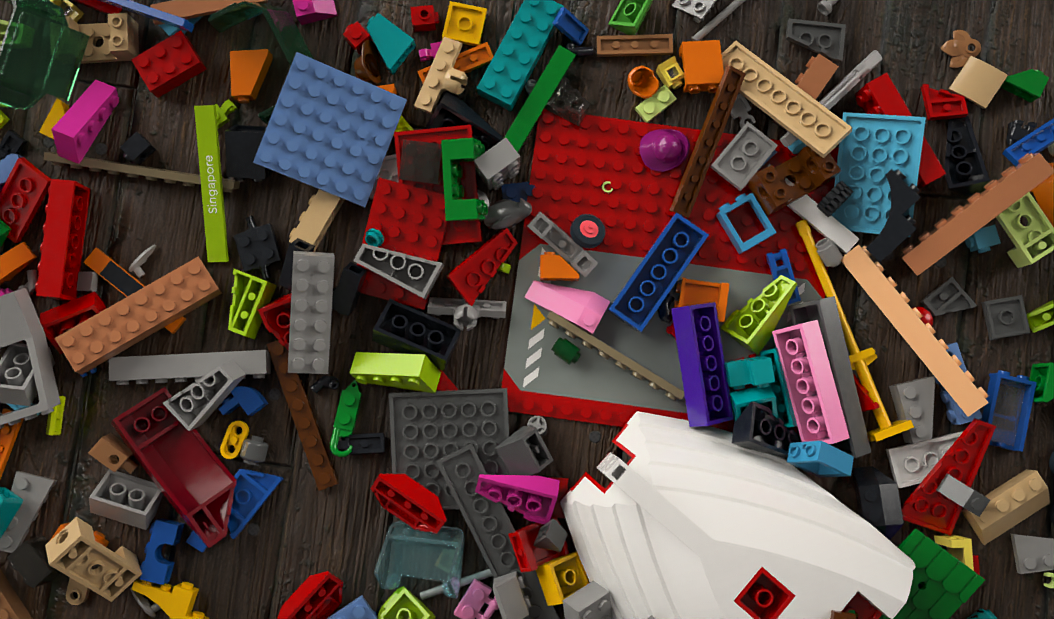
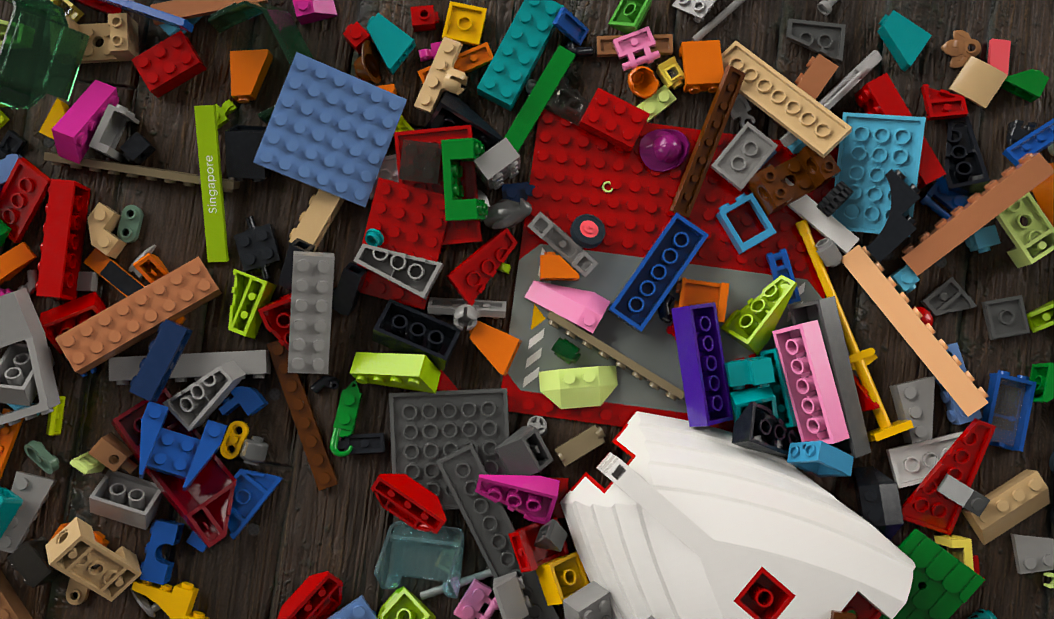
(38, 453): none -> sand green plate
(87, 464): none -> yellowish green slope
(101, 225): none -> tan brick
(111, 129): none -> light grey panel
(132, 224): none -> sand green plate
(151, 267): none -> orange slope
(160, 361): none -> dark blue brick
(175, 452): none -> blue wedge
(495, 346): none -> orange slope
(578, 386): none -> yellowish green wedge
(580, 444): none -> dark tan brick
(614, 120): none -> red brick
(633, 43): none -> bright pink plate
(902, 38): none -> teal slope
(905, 279): none -> medium azure brick
(949, 199): none -> blue plate
(999, 54): none -> coral tile

